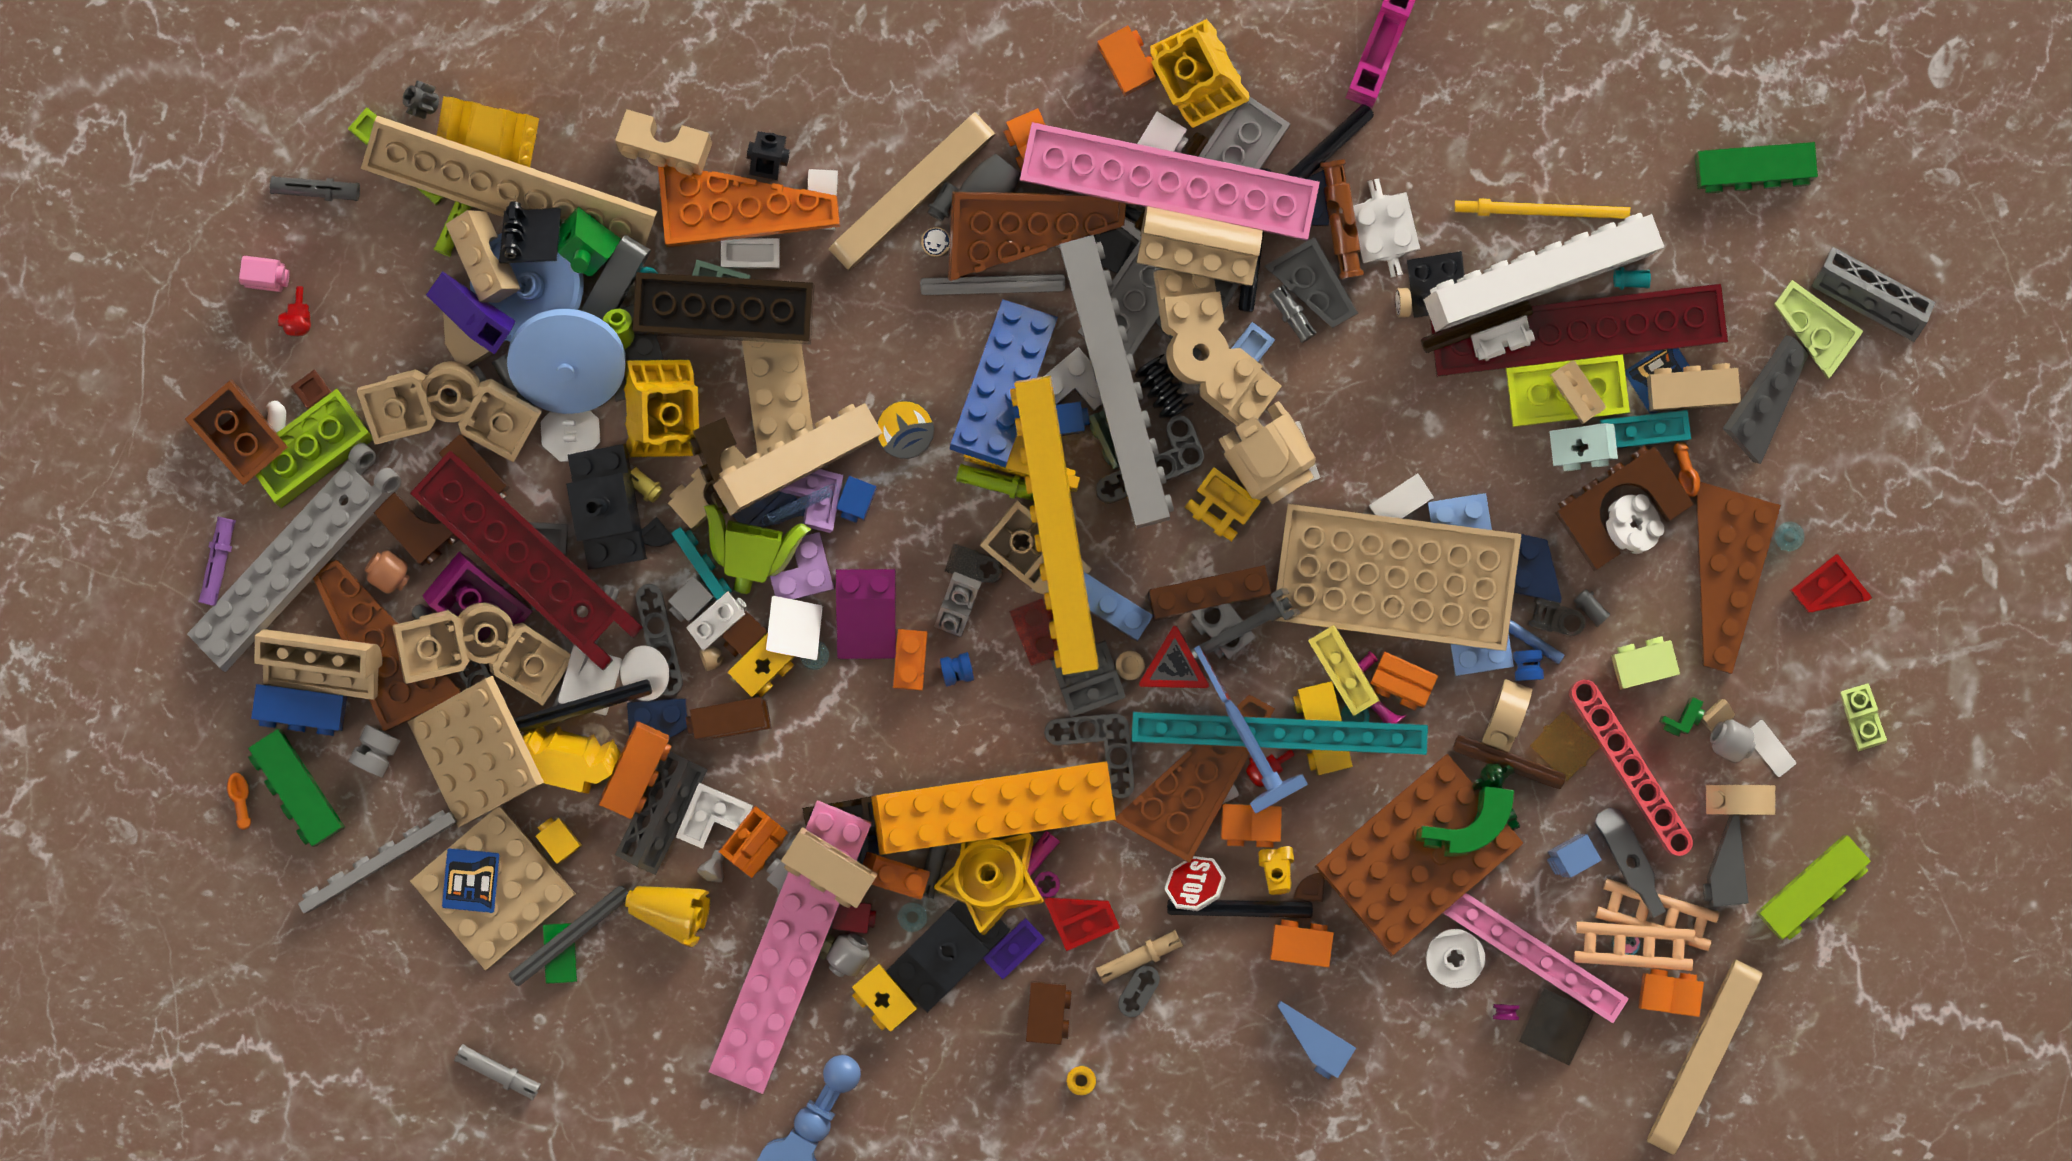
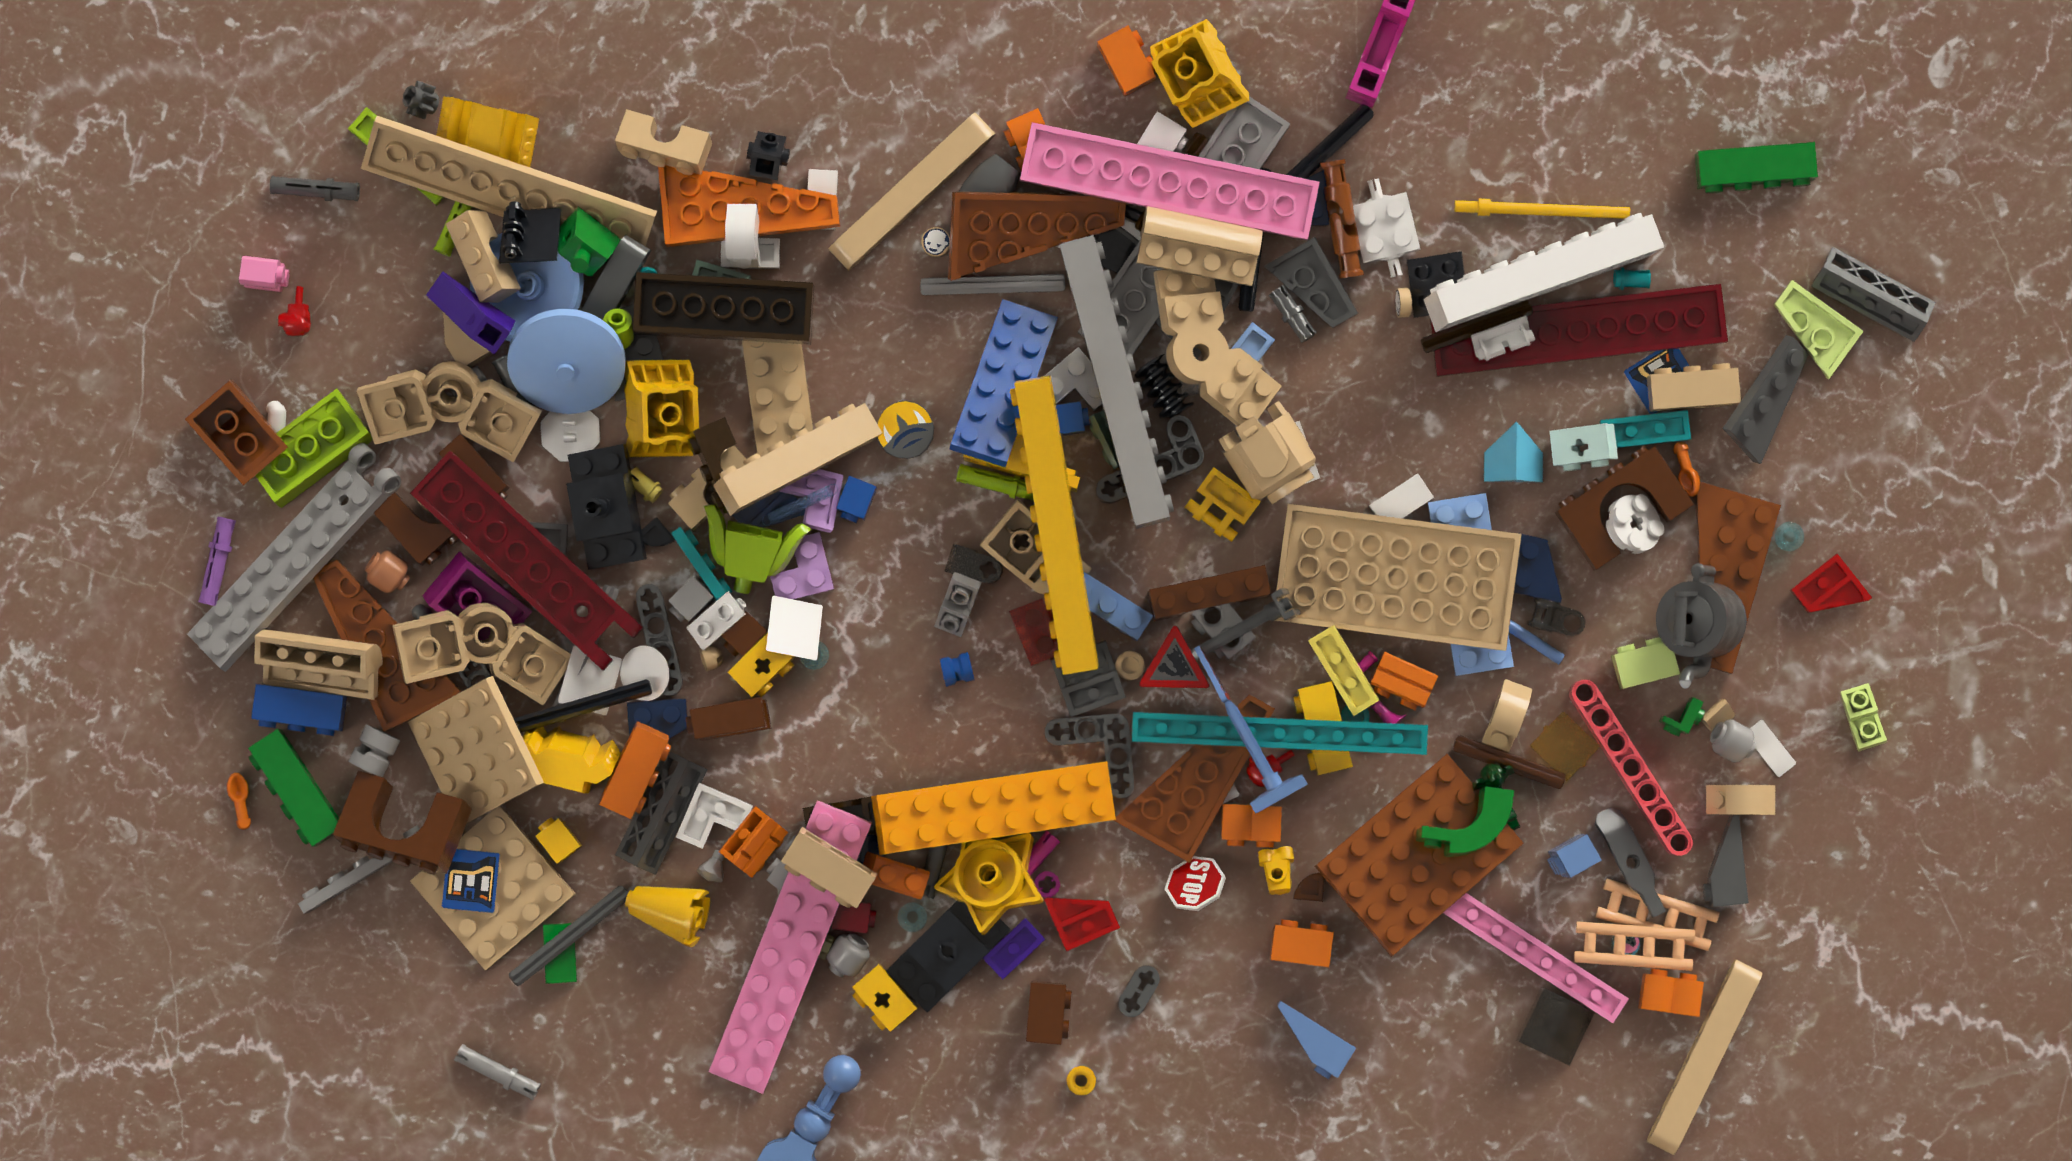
(311, 389): copper tile -> none
(429, 848): none -> reddish brown arch
(742, 235): none -> white brick
(866, 613): magenta slope -> none
(910, 659): orange brick -> none
(943, 202): dark grey pin -> none
(1151, 951): tan pin -> none
(1248, 909): black axle -> none
(1464, 944): white plate -> none
(1506, 1012): magenta bush -> none
(1513, 458): none -> medium azure slope
(1528, 672): blue wheel -> none
(1538, 401): neon yellow plate -> none
(1577, 391): tan bracket -> none
(1591, 607): dark grey pin -> none
(1716, 623): none -> dark grey piece
(1813, 887): lime brick -> none

